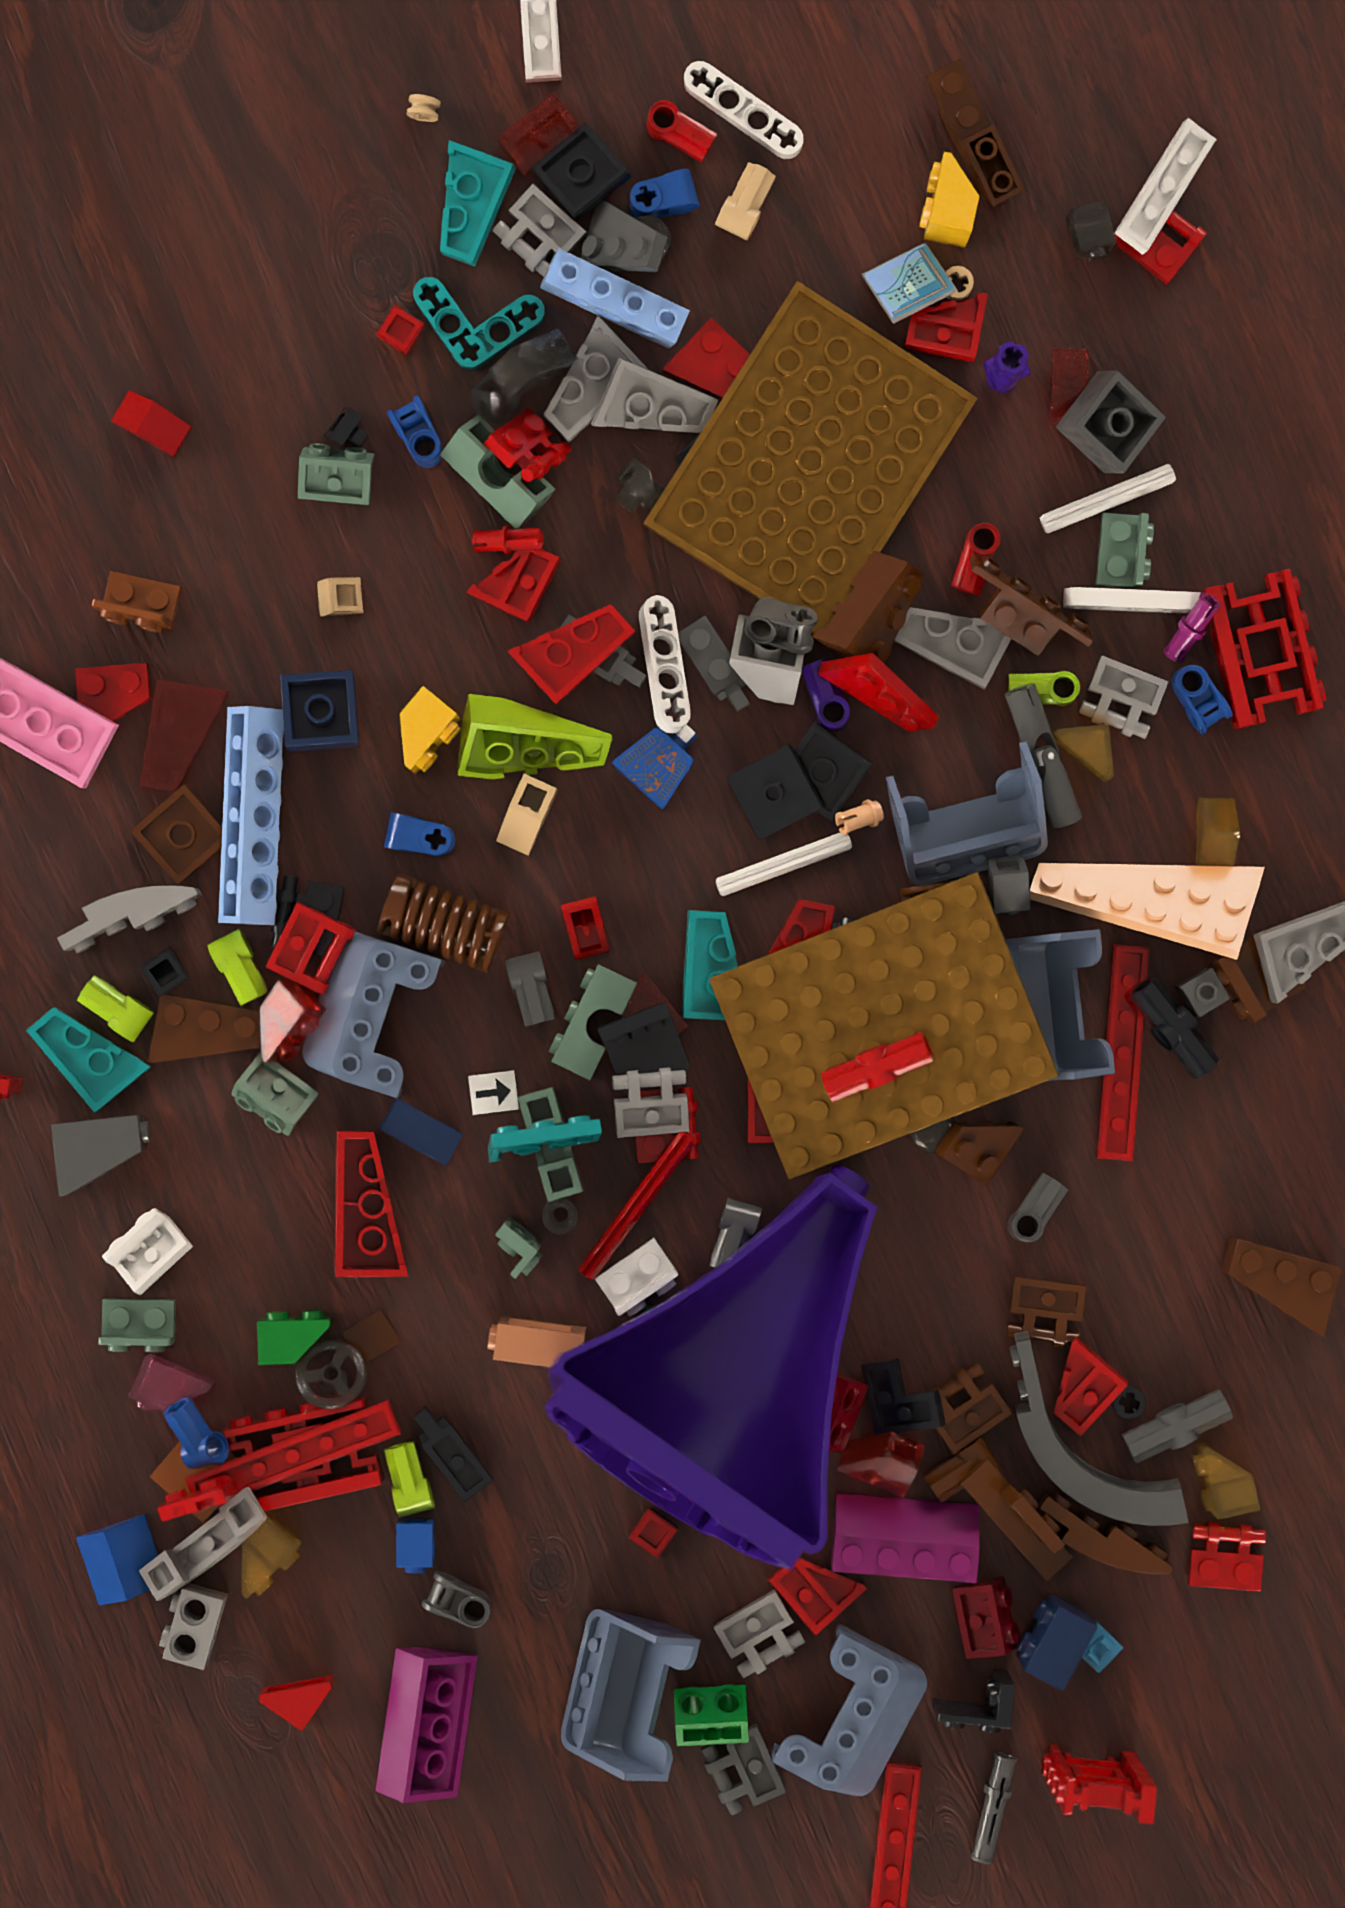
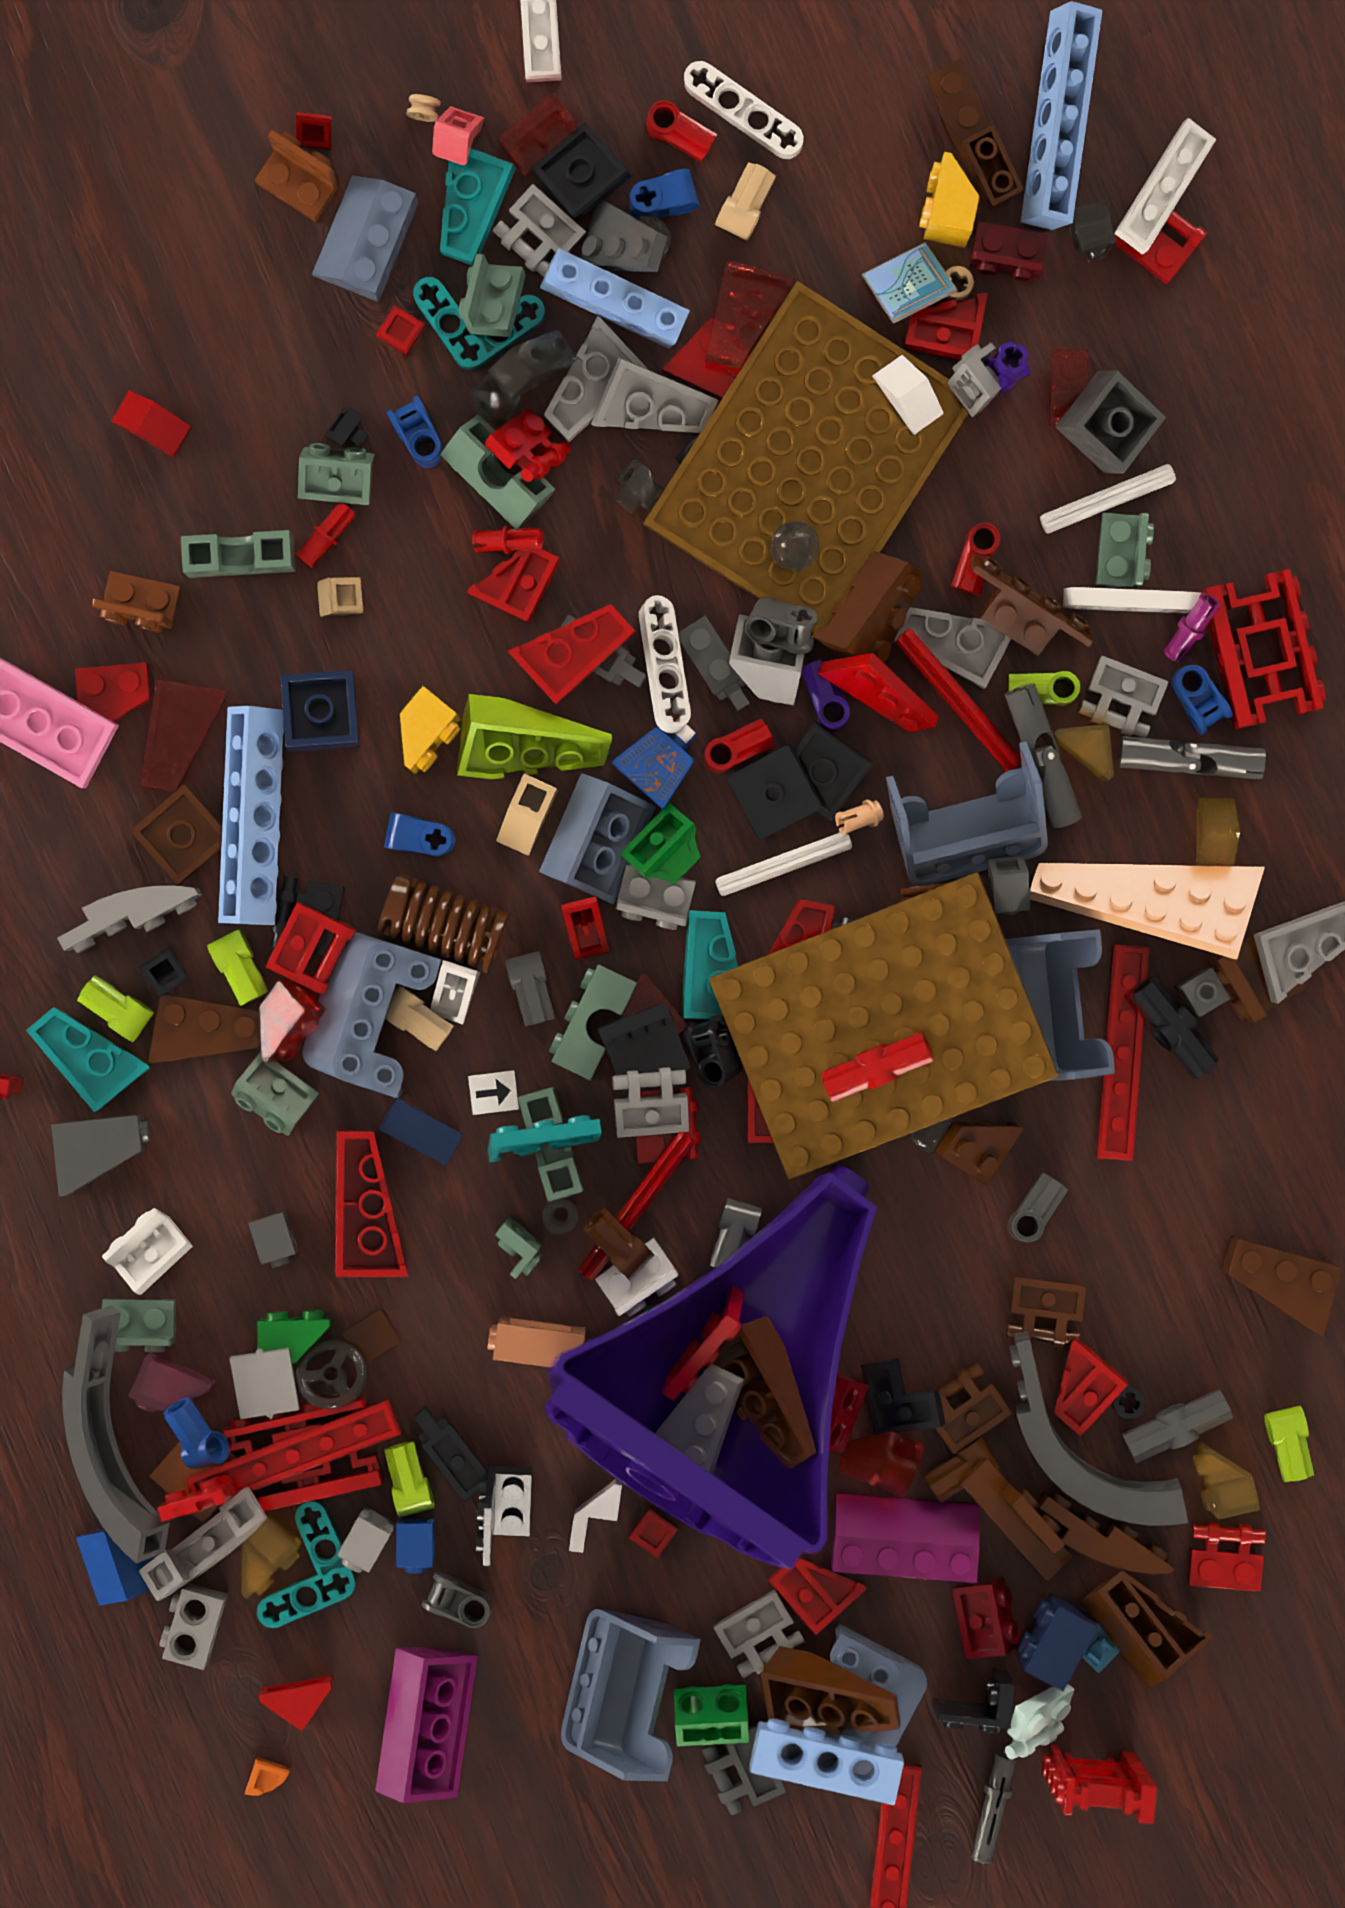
(93, 1446): none -> dark grey arch
(246, 555): none -> sand green arch
(264, 1383): none -> light grey piece
(266, 1777): none -> orange tile
(274, 1239): none -> dark grey brick
(297, 176): none -> dark orange bracket
(314, 130): none -> red slope
(324, 1567): none -> teal beam
(326, 534): none -> red axle
(365, 1540): none -> light grey brick
(366, 236): none -> sand blue slope
(410, 1014): none -> tan piece
(454, 991): none -> white slope
(455, 134): none -> coral slope
(491, 298): none -> sand green bracket
(503, 1506): none -> bracket
(591, 836): none -> sand blue slope
(601, 1506): none -> white slope
(623, 1249): none -> reddish brown piece
(654, 899): none -> light grey bracket
(664, 847): none -> green slope
(703, 1417): none -> light grey wing
(713, 1052): none -> black piece
(717, 1329): none -> red wing
(741, 745): none -> red piece
(743, 310): none -> clear red wing
(769, 1390): none -> reddish brown wedge
(794, 546): none -> clear smoke piece
(824, 1696): none -> reddish brown wedge
(877, 1785): none -> light blue brick
(909, 393): none -> white slope
(958, 700): none -> red axle
(974, 382): none -> light grey bracket
(1008, 251): none -> dark red bracket
(1038, 1721): none -> light aqua plate
(1061, 115): none -> light blue brick
(1144, 1628): none -> reddish brown wedge
(1185, 757): none -> dark grey piece
(1288, 1434): none -> lime piece

